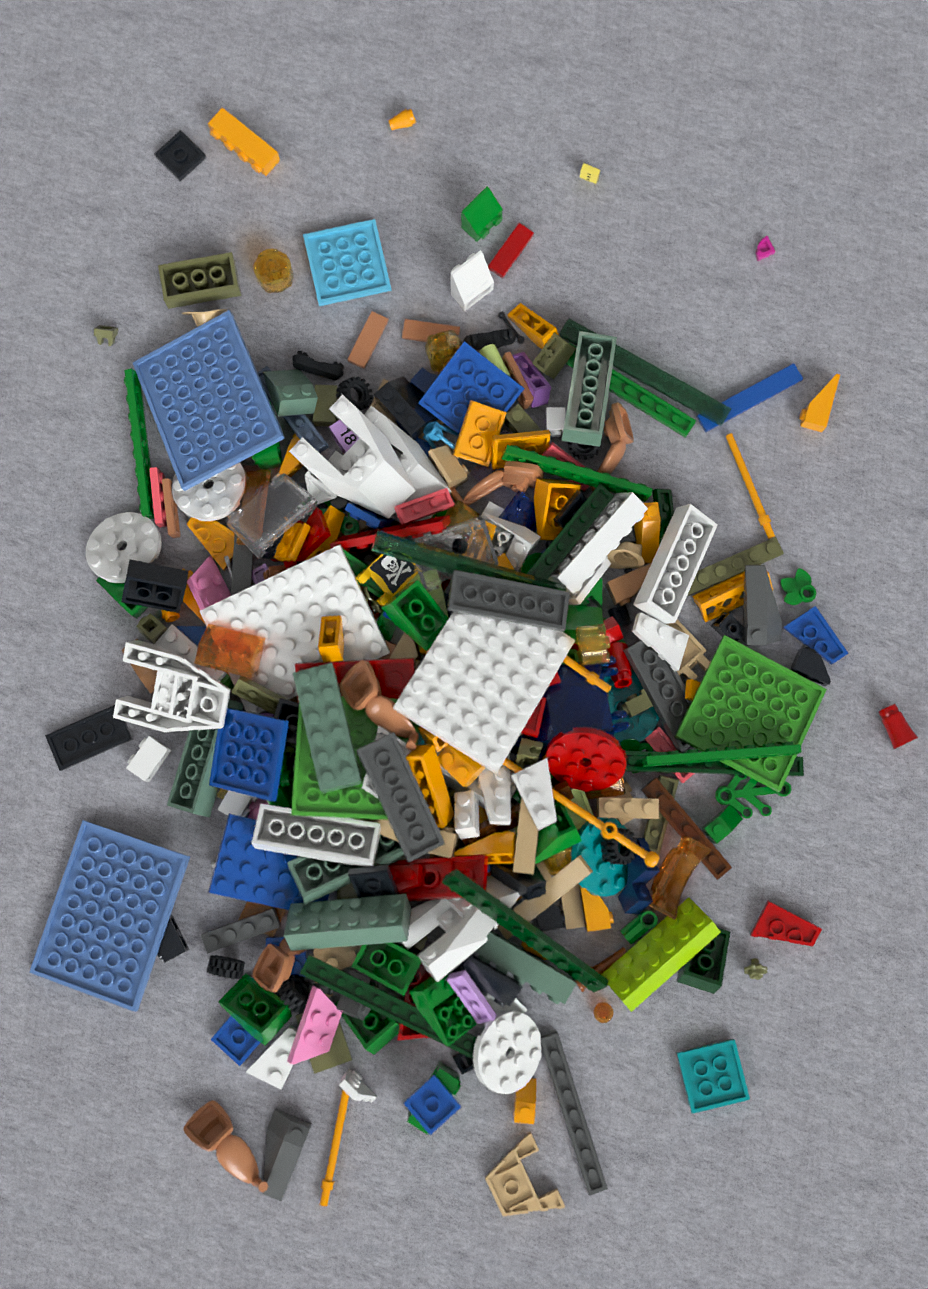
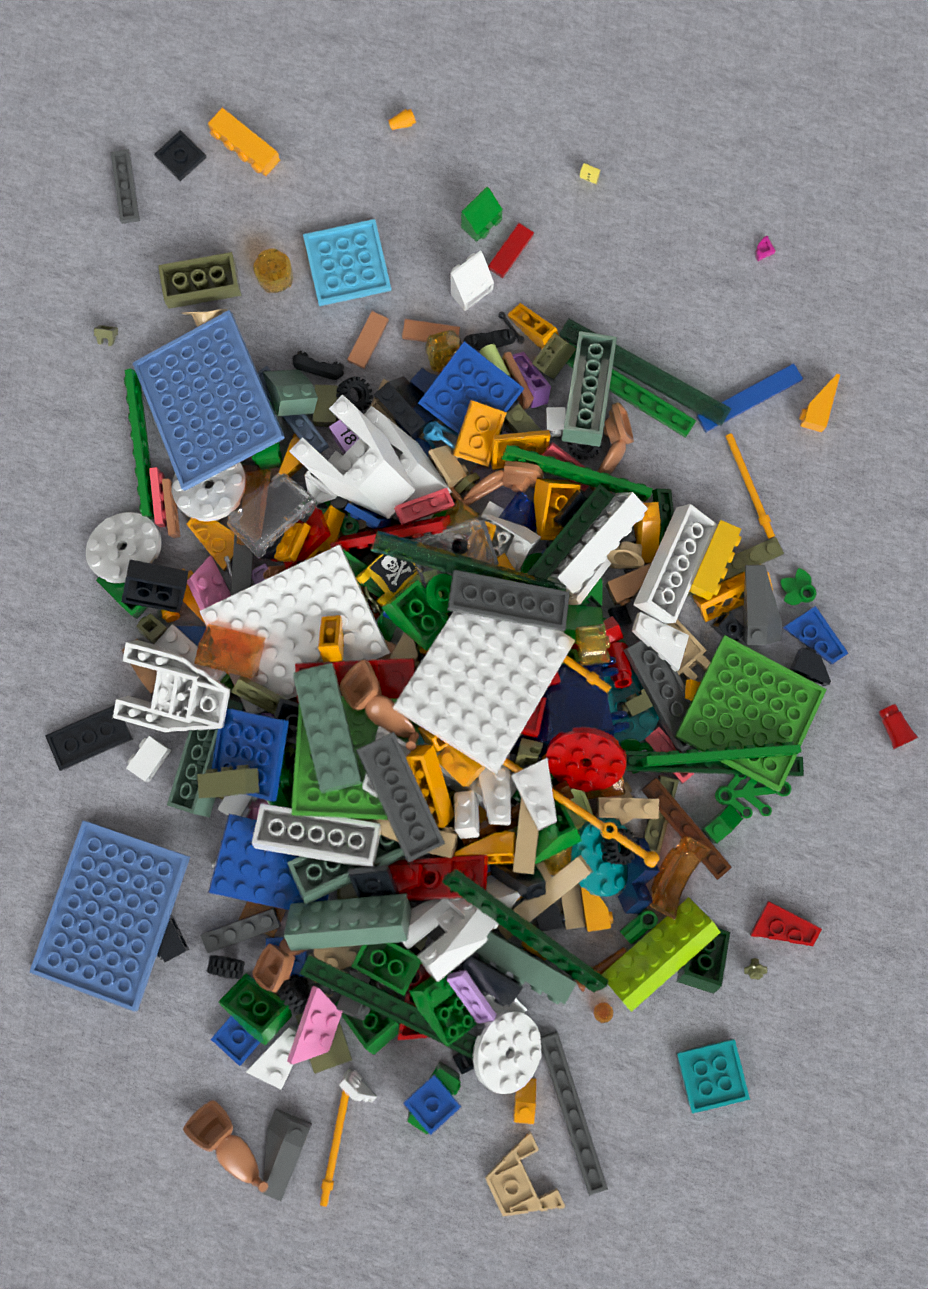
(125, 186): none -> dark grey plate
(228, 782): none -> olive brick
(438, 583): none -> green dish
(467, 483): none -> olive plate
(715, 560): none -> yellow brick

